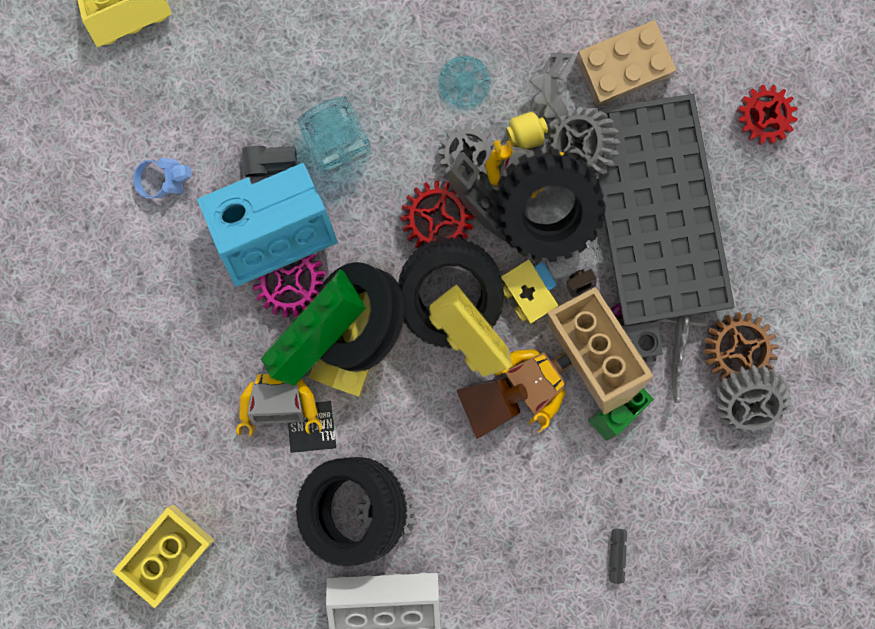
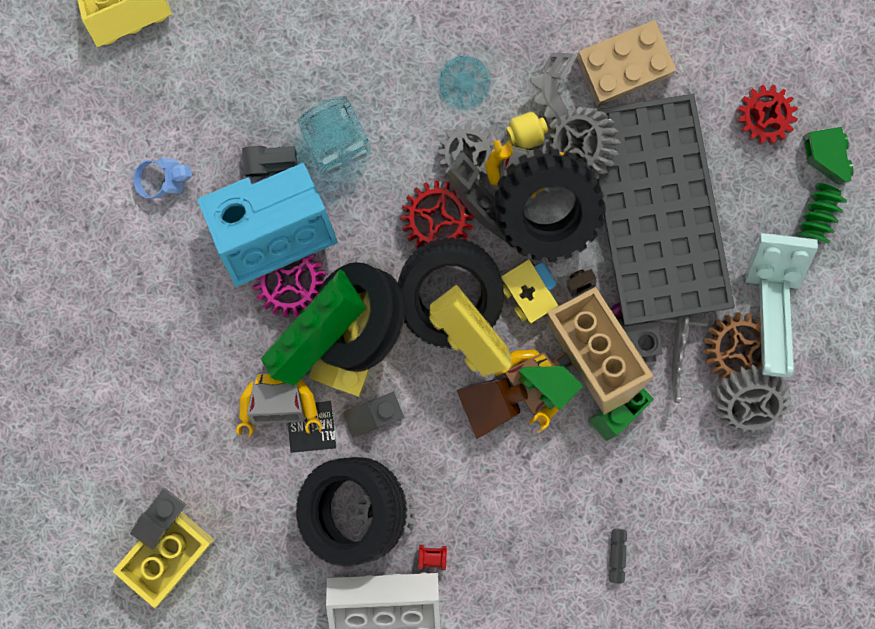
(158, 518): none -> dark grey slope
(373, 414): none -> dark grey slope
(432, 557): none -> red bush
(553, 382): none -> green slope
(776, 266): none -> light aqua bracket
(821, 213): none -> green piece
(828, 154): none -> green slope

